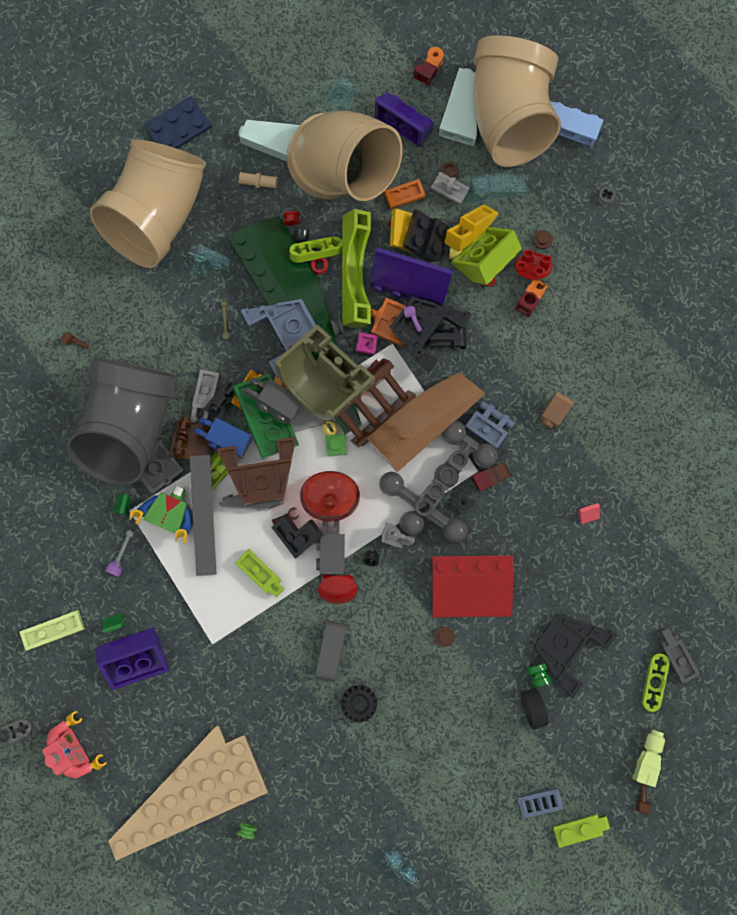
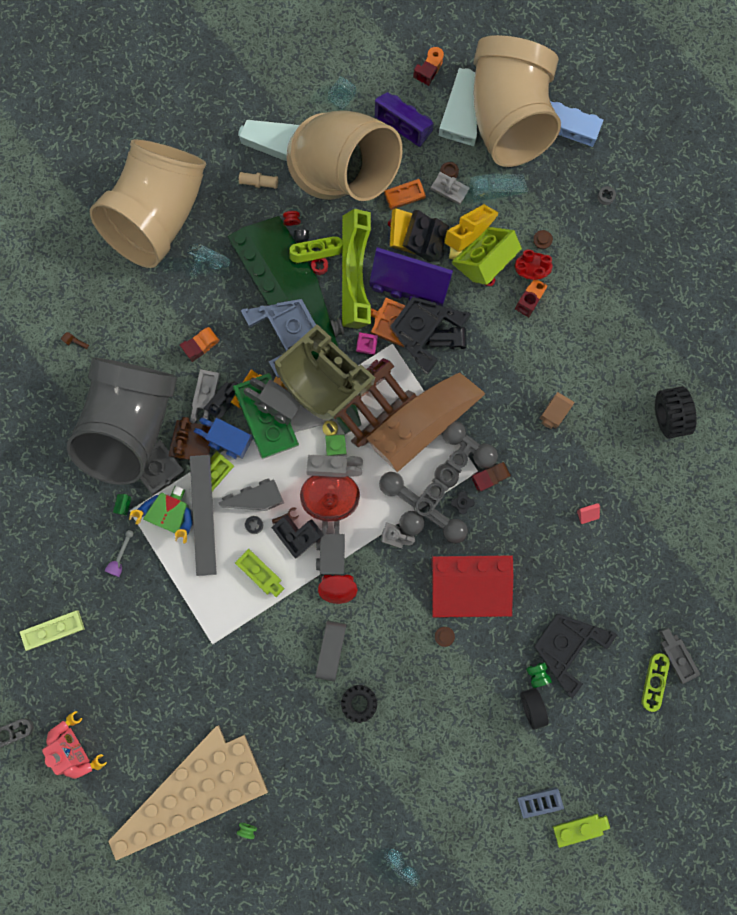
(113, 623): green slope -> none
(131, 659): dark purple slope -> none
(178, 124): dark blue plate -> none
(199, 344): none -> leg
(225, 335): olive hinge -> none
(259, 522): none -> black bush
(262, 480): reddish brown wing -> none
(333, 466): none -> light grey hinge
(369, 555): black hinge -> none
(409, 311): medium lavender hand -> none
(485, 428): sand blue plate -> none
(642, 806): reddish brown hand -> none
(649, 762): yellowish green piece -> none
(675, 412): none -> black tyre

